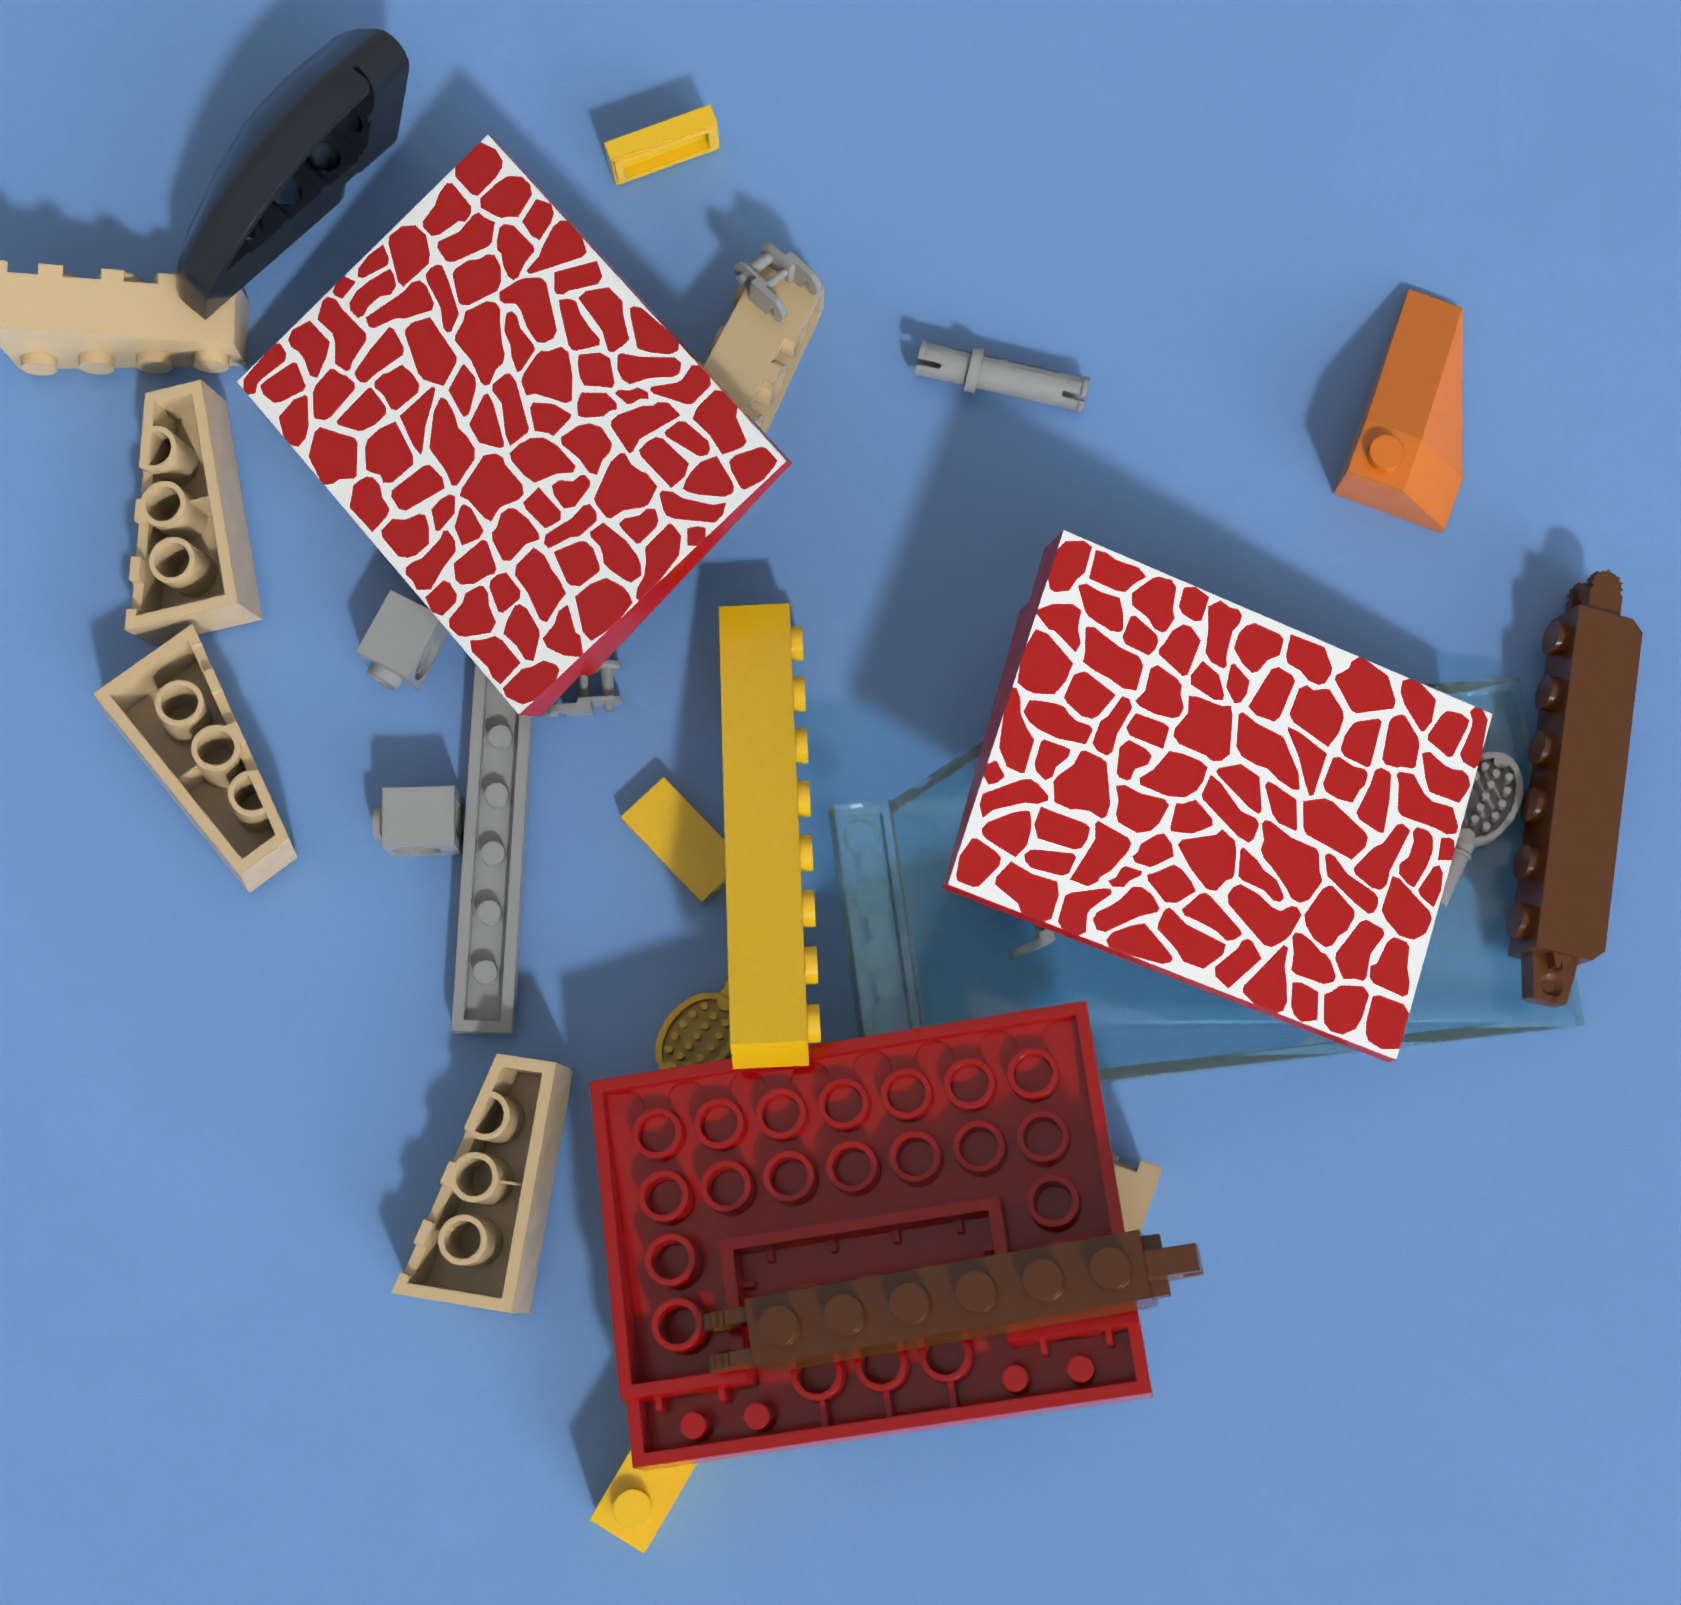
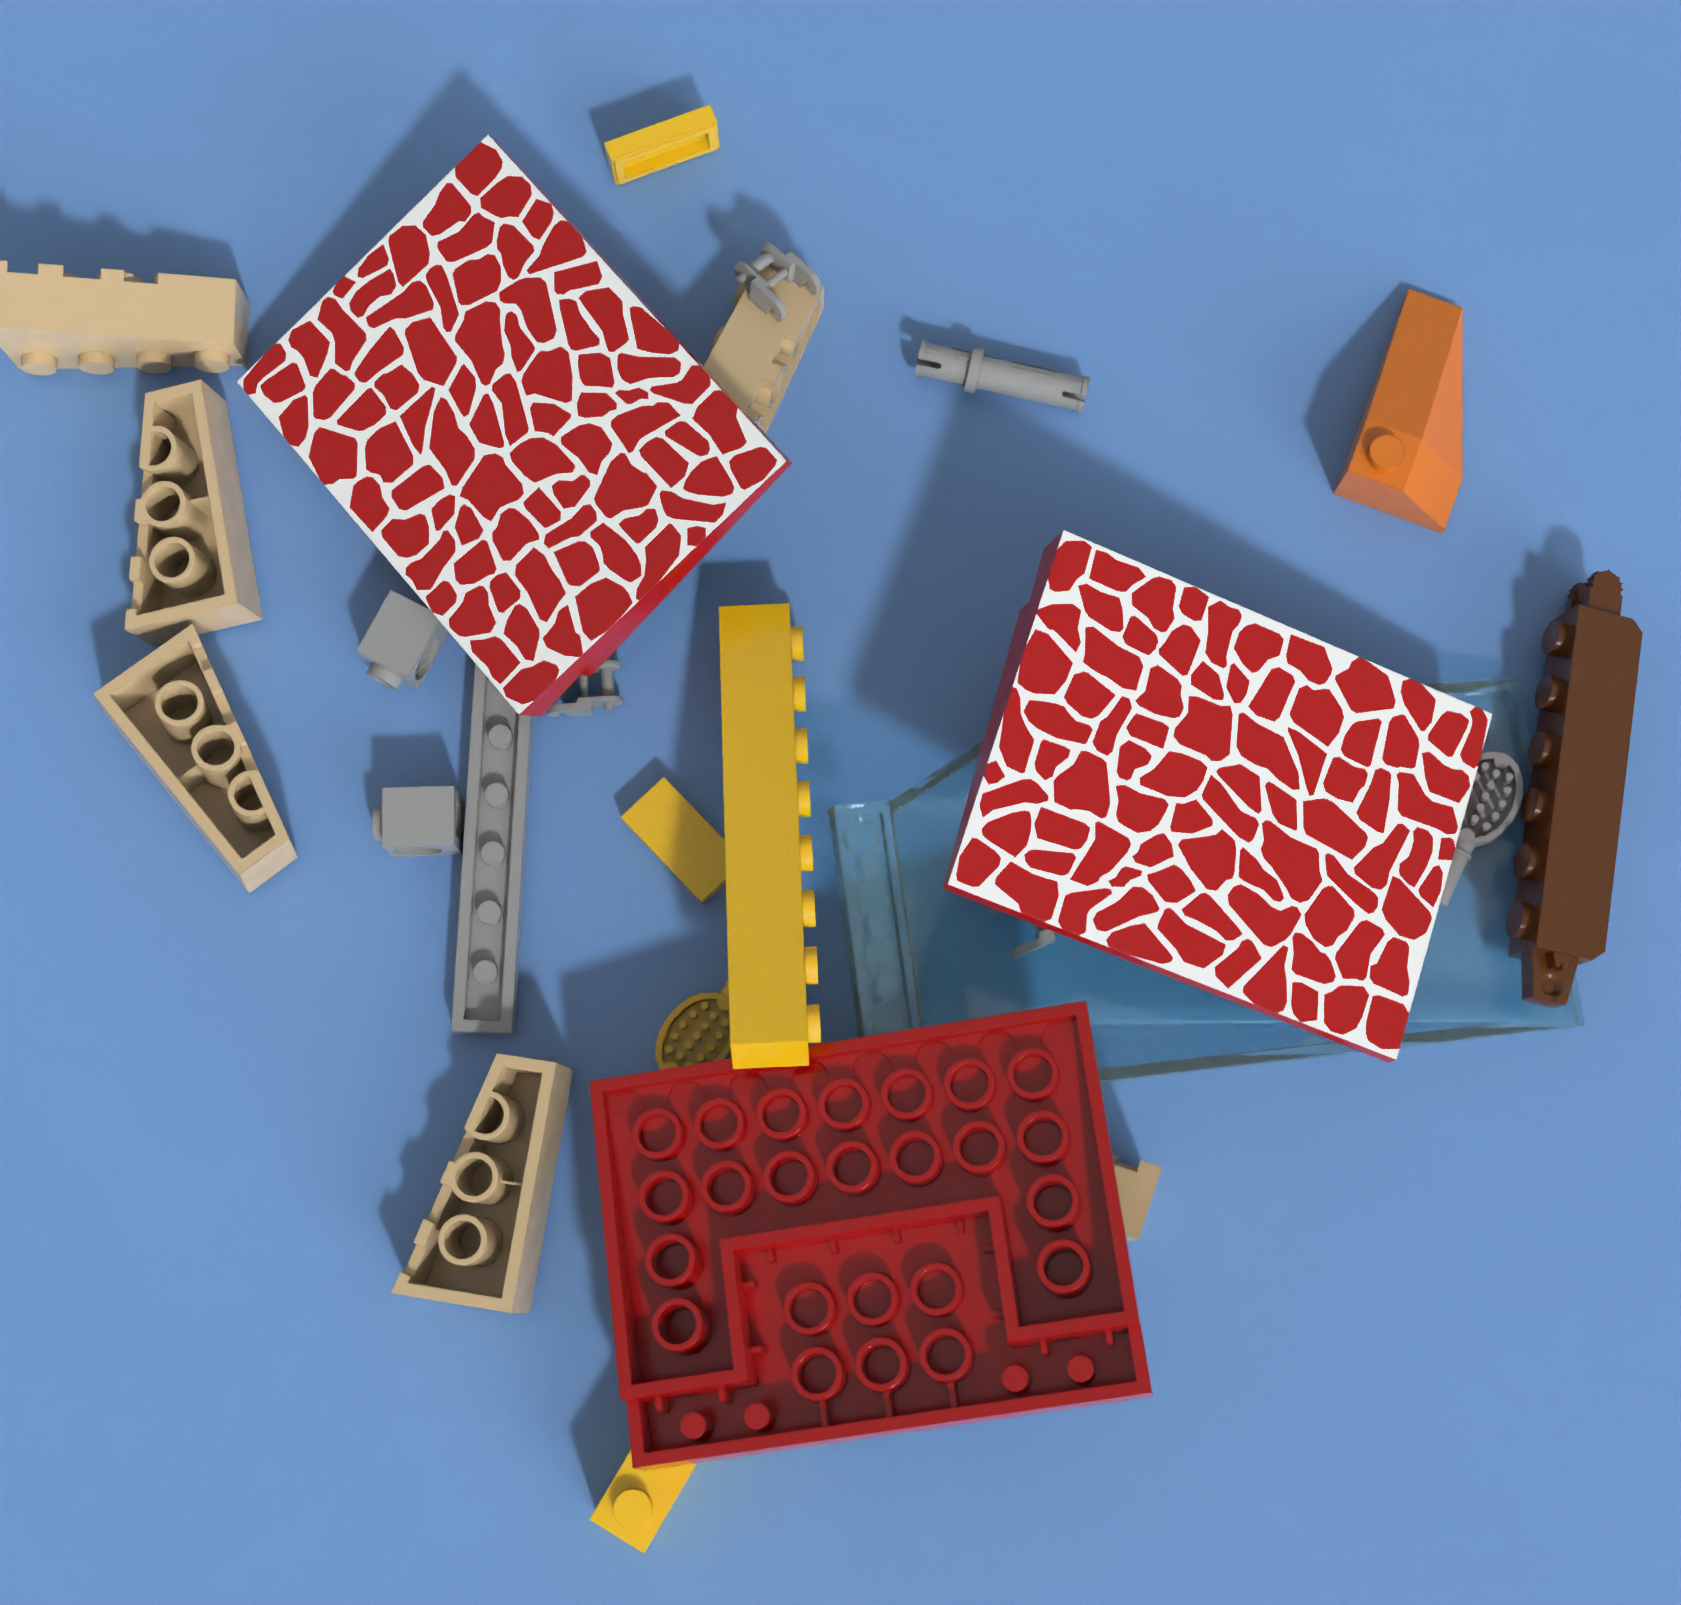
(324, 116): black panel -> none
(953, 1301): reddish brown hinge -> none

